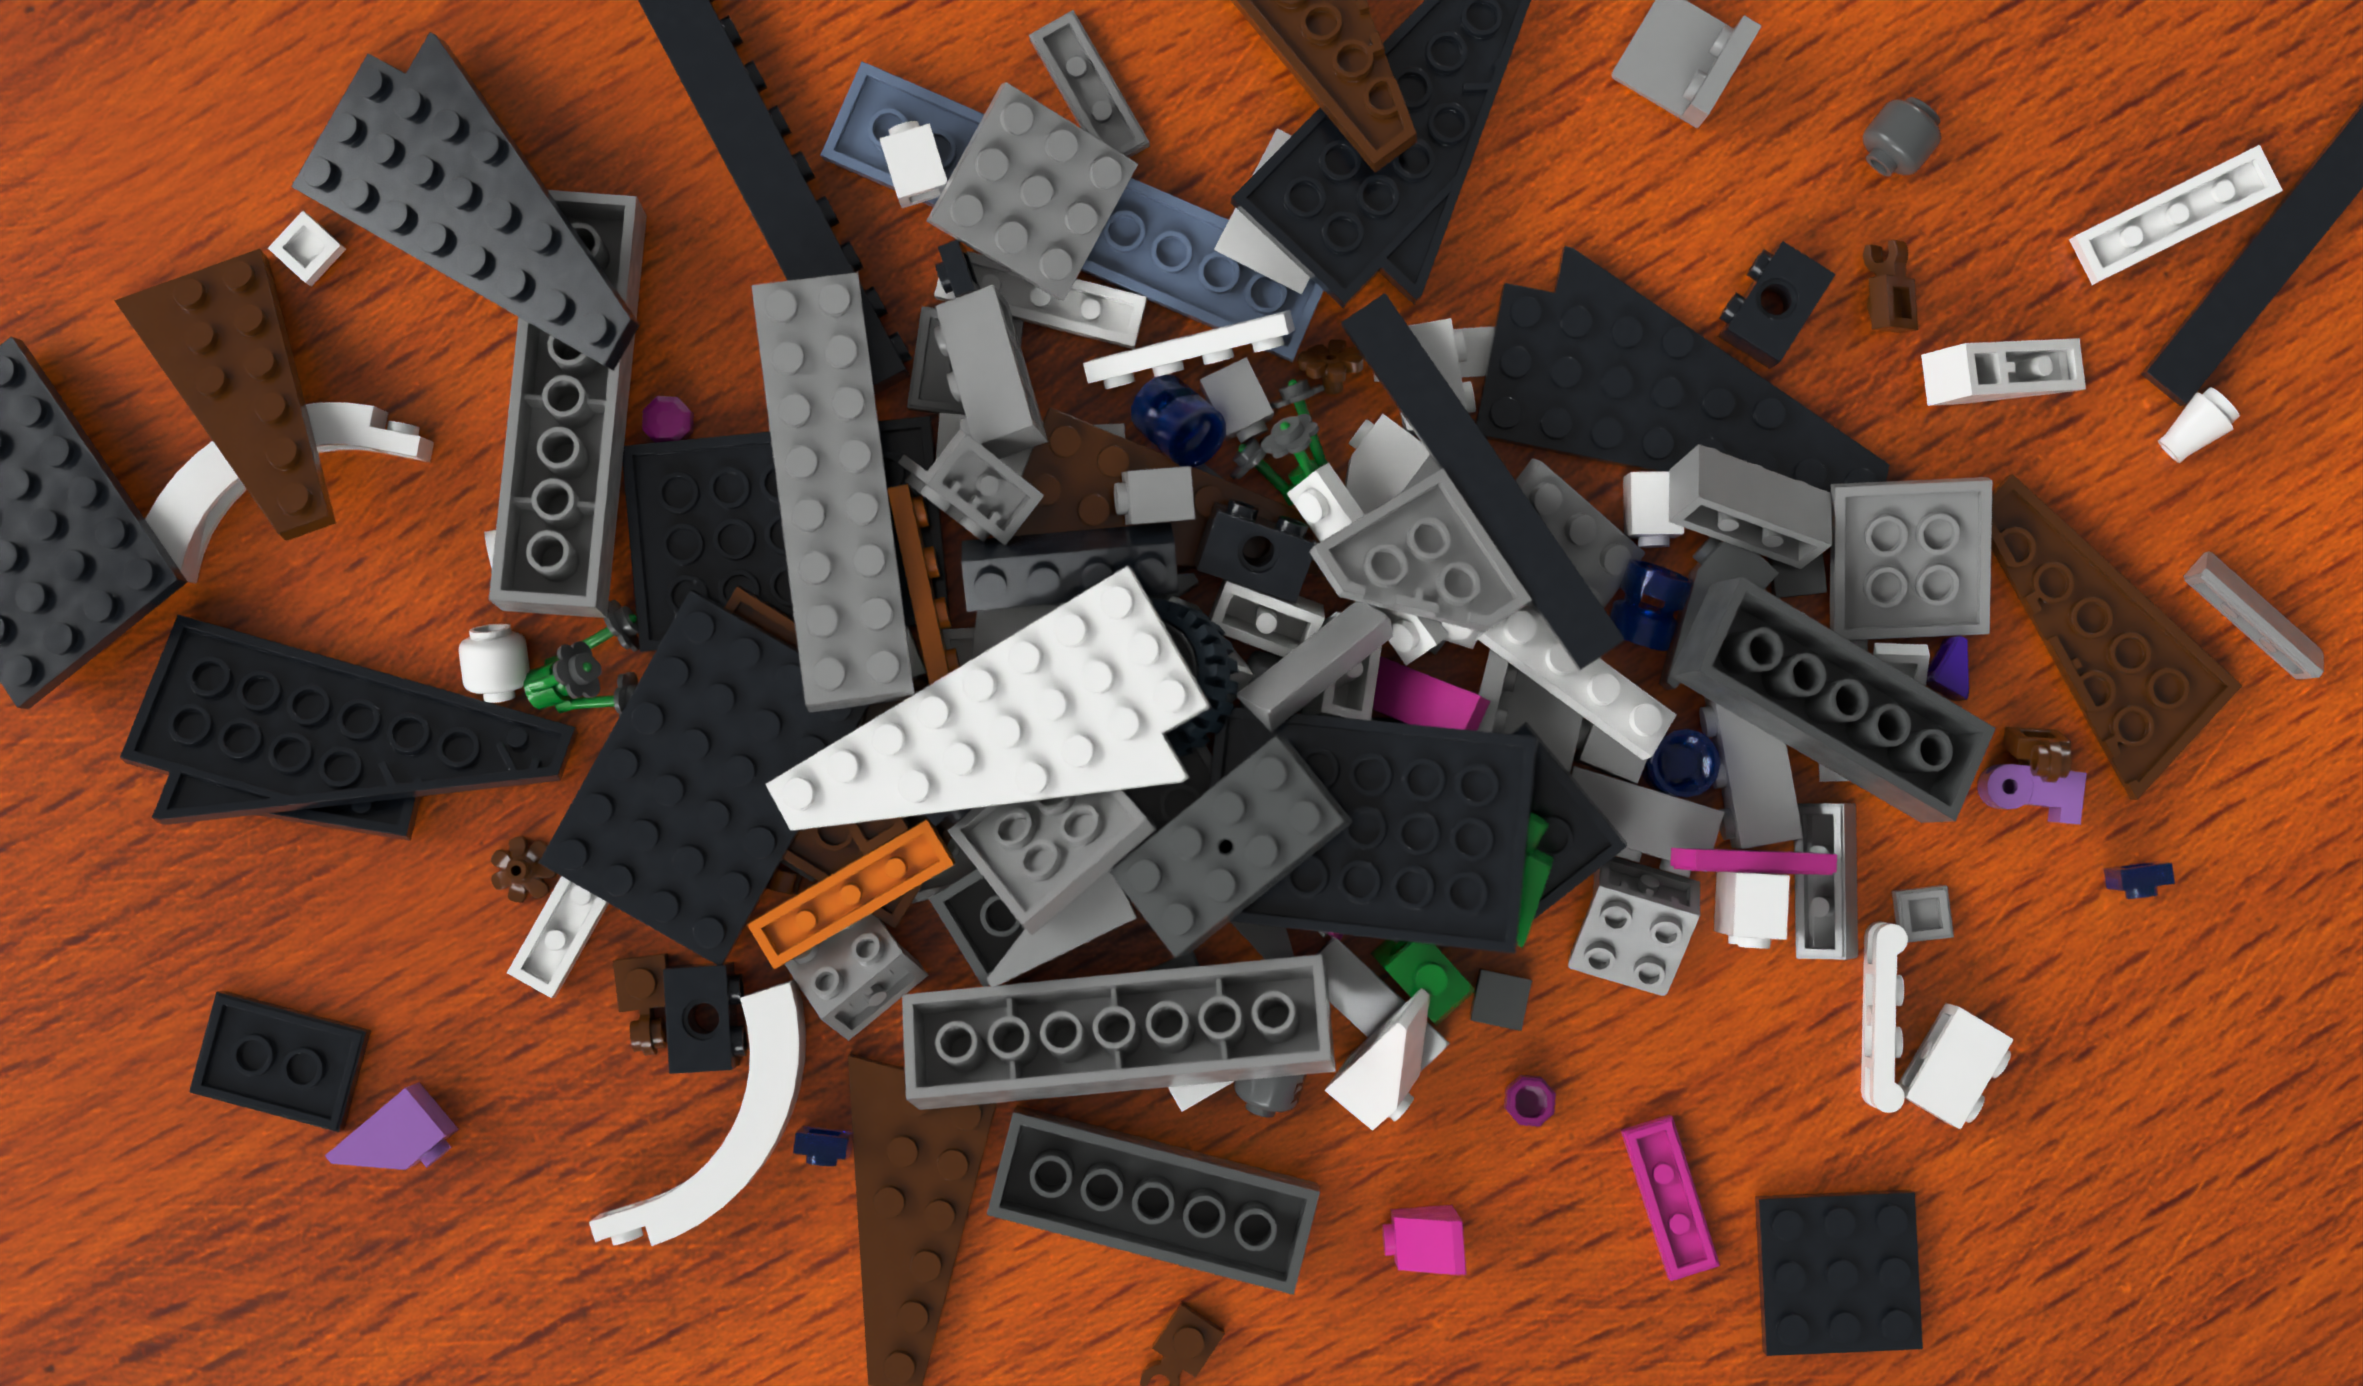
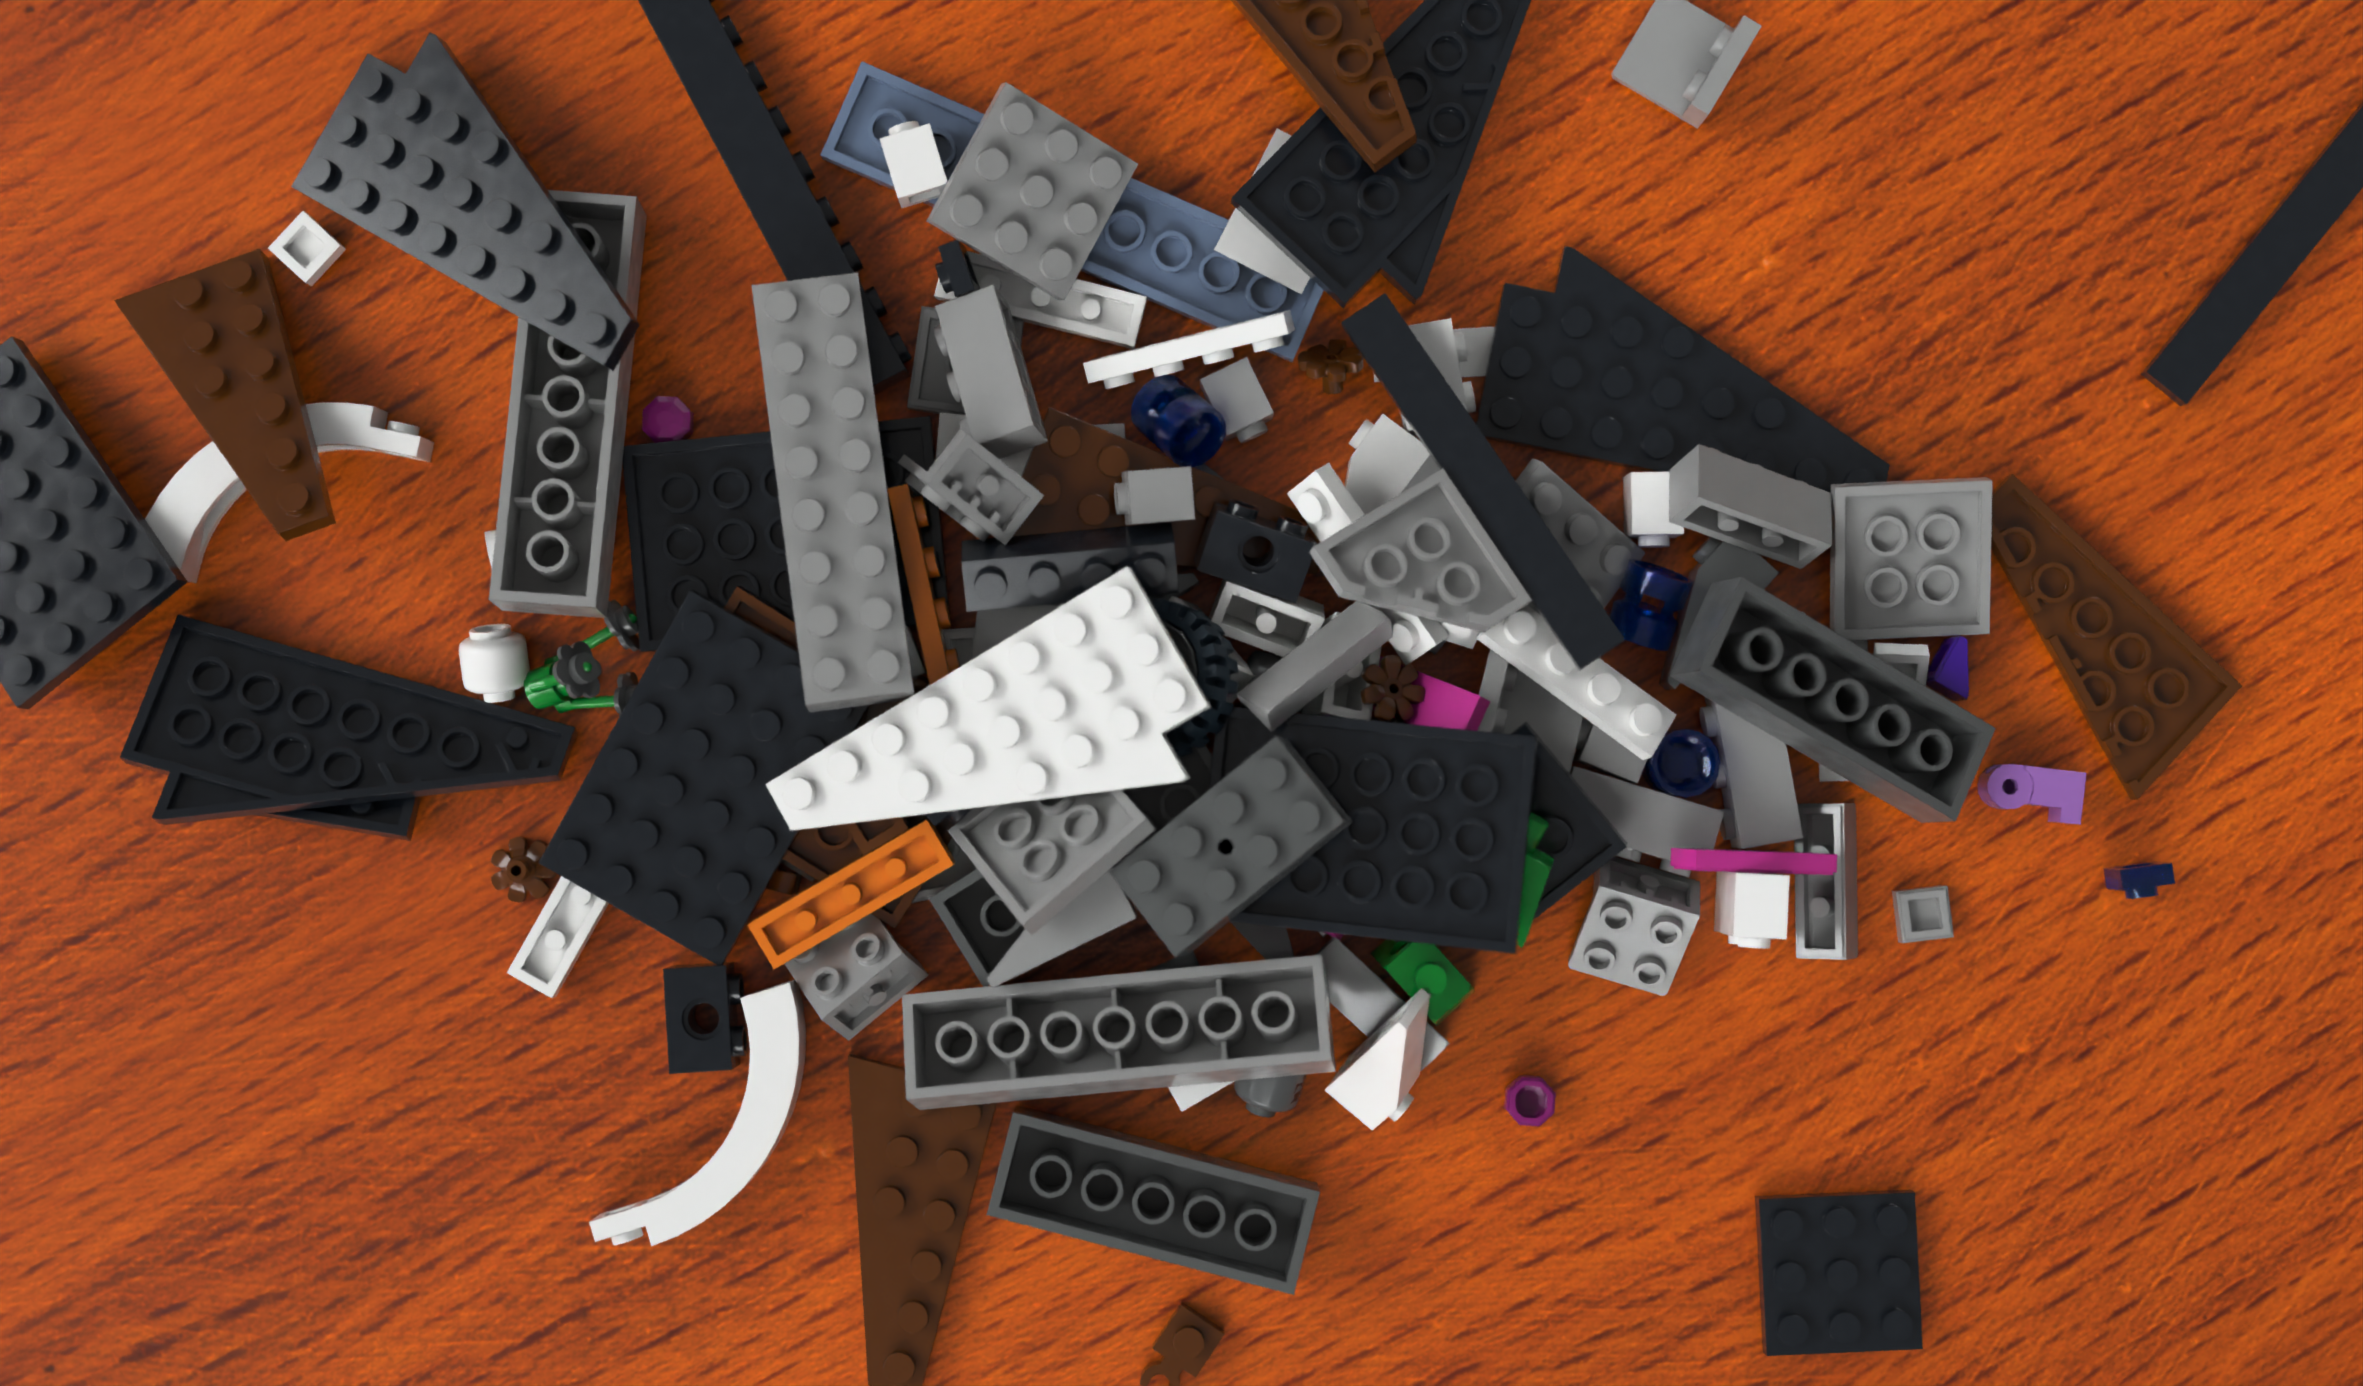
(280, 1061): black tile -> none
(398, 1134): medium lavender slope -> none
(641, 988): reddish brown plate -> none
(823, 1145): clear blue plate -> none
(1088, 85): light grey tile -> none
(1287, 435): dark grey plant -> none
(1392, 689): none -> reddish brown plant
(1426, 1240): dark pink slope -> none
(1500, 999): dark grey tile -> none
(1670, 1197): dark pink tile -> none
(1799, 285): black brick -> none
(1799, 582): dark grey tile -> none
(1880, 1036): white plate -> none
(1891, 295): reddish brown plate -> none
(1902, 137): dark grey head -> none
(1955, 1066): white brick -> none
(2002, 370): white slope -> none
(2041, 749): reddish brown plate -> none
(2175, 214): white plate -> none
(2200, 423): white cone -> none
(2255, 617): light grey slope -> none

